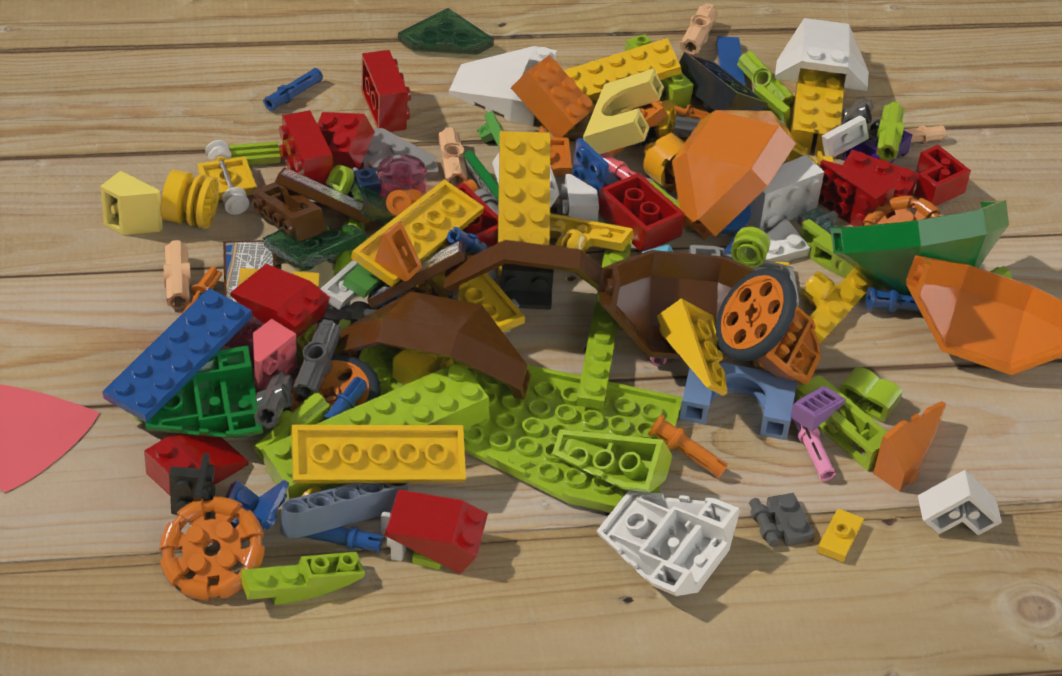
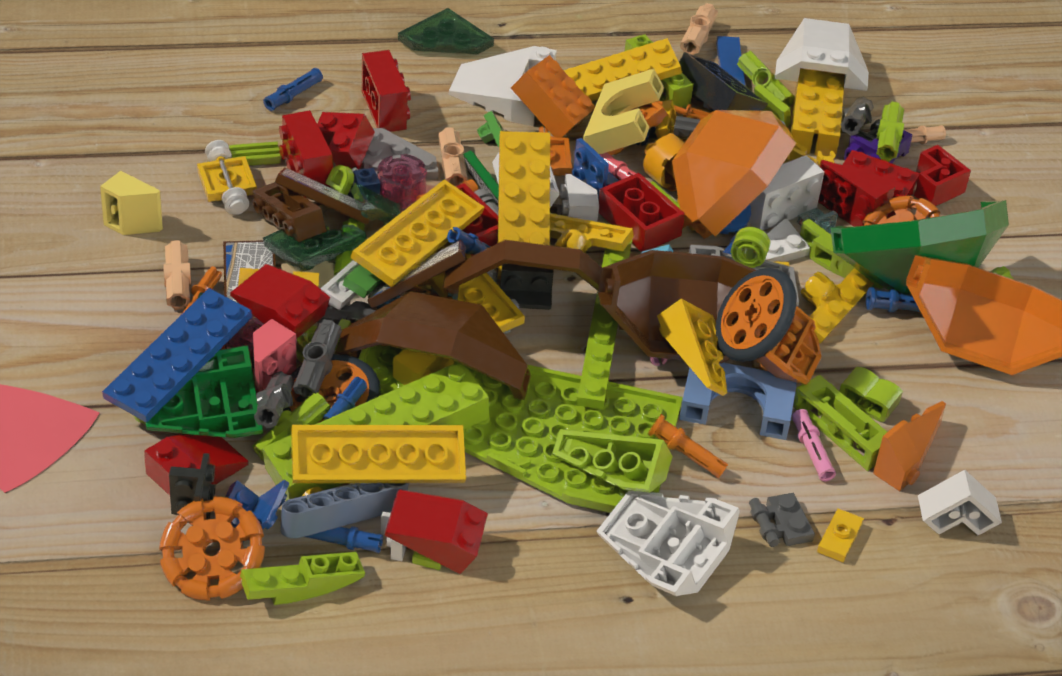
(189, 199): yellow wheel -> none
(398, 253): orange slope -> none
(400, 200): orange wheel -> none
(811, 420): medium lavender slope -> none
(845, 137): white plate -> none

